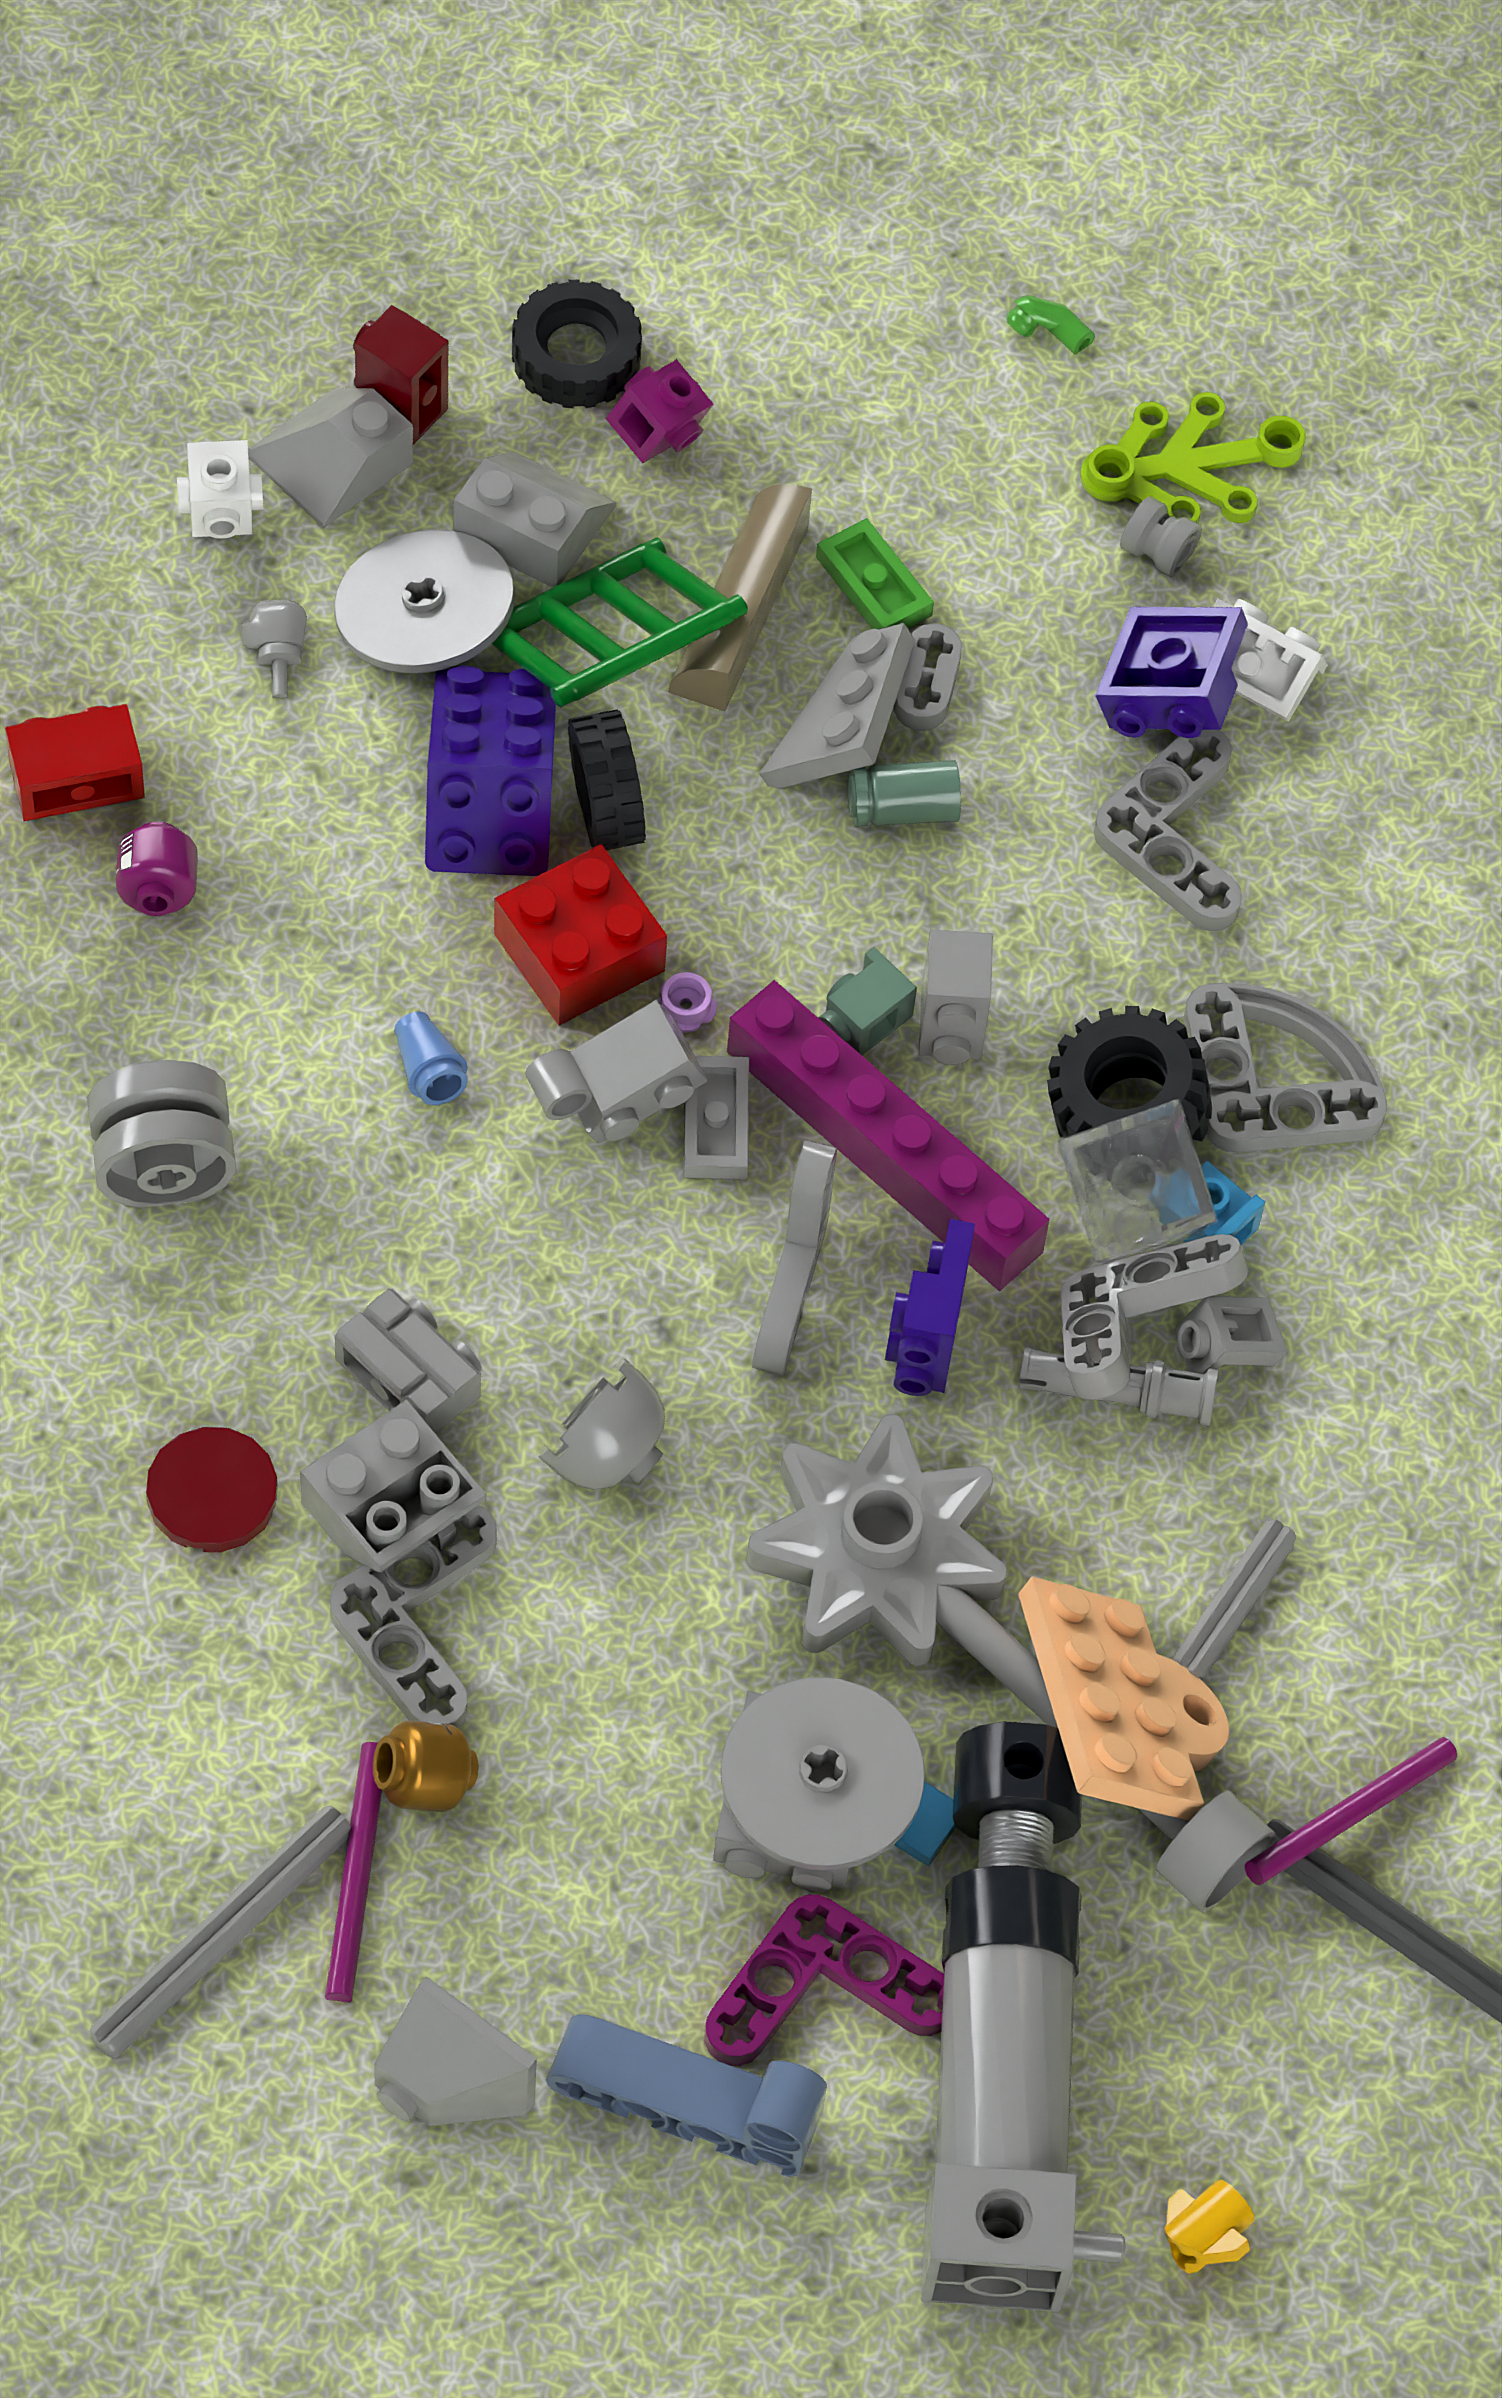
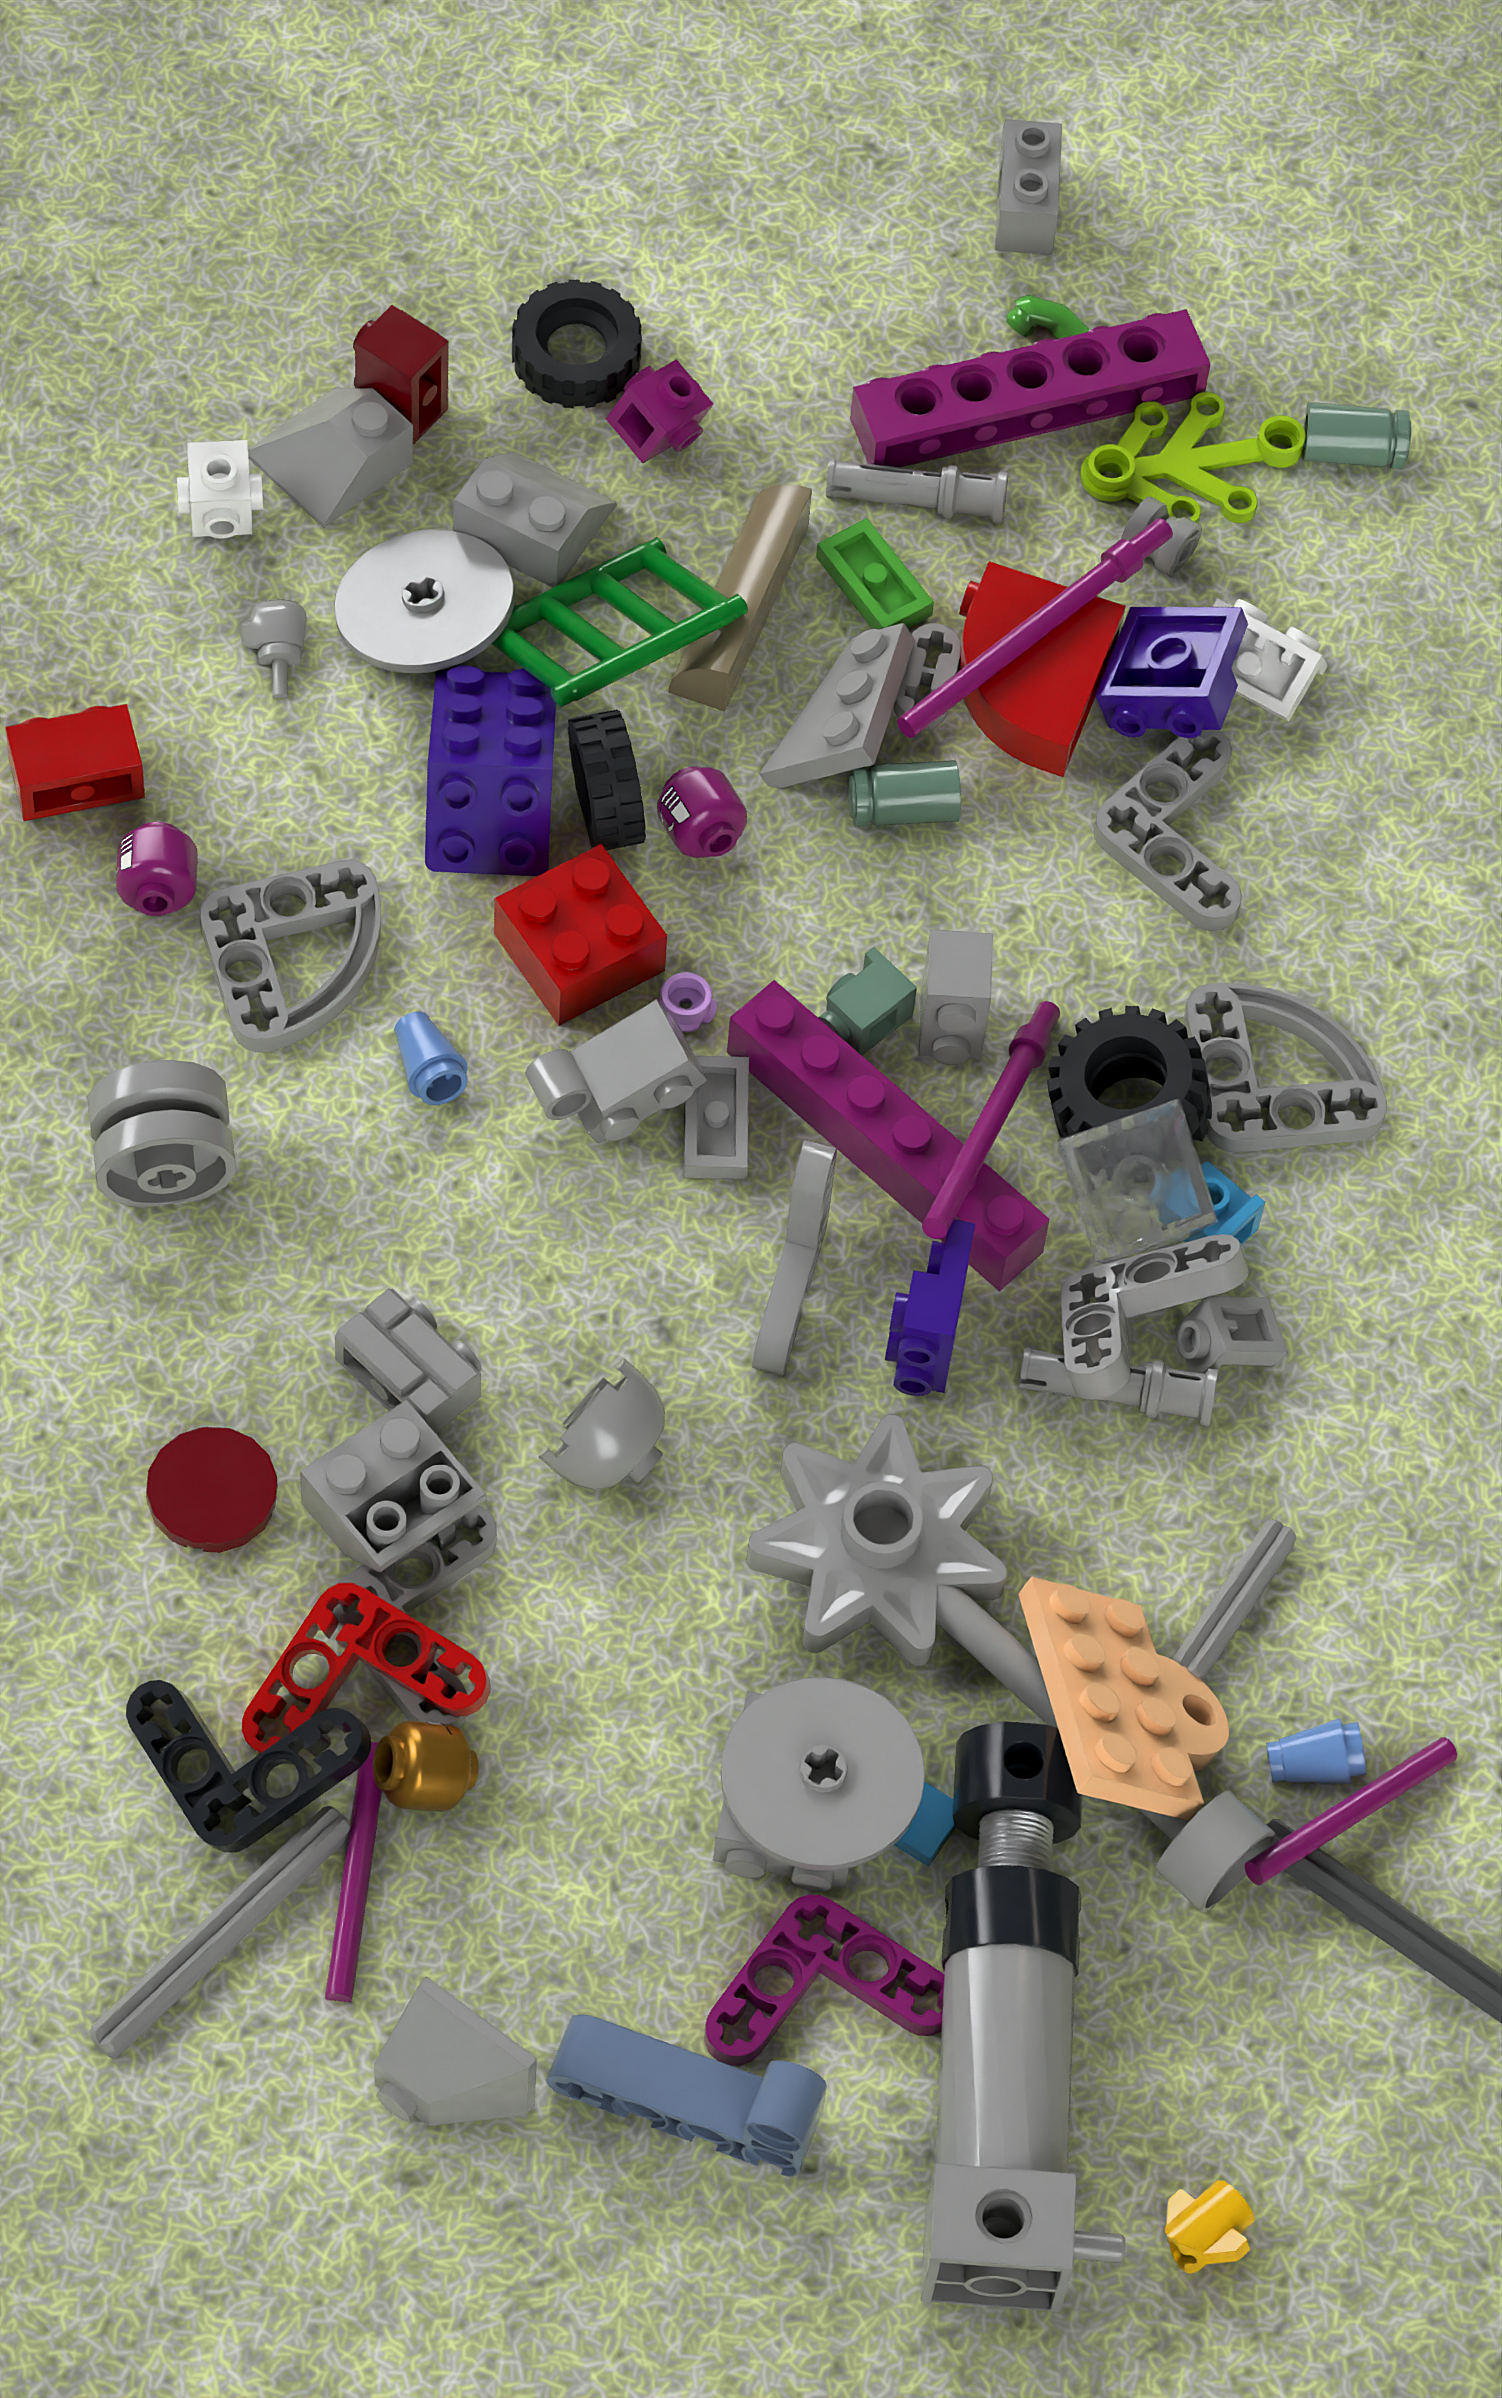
(223, 1784): none -> black beam
(259, 923): none -> light grey beam
(368, 1645): none -> red beam
(700, 810): none -> magenta head
(945, 490): none -> light grey pin
(1026, 1052): none -> magenta bar
(1028, 187): none -> light grey brick
(1029, 390): none -> magenta brick
(1046, 693): none -> red brick
(1116, 564): none -> magenta bar
(1319, 1754): none -> medium blue cone
(1356, 435): none -> sand green piece

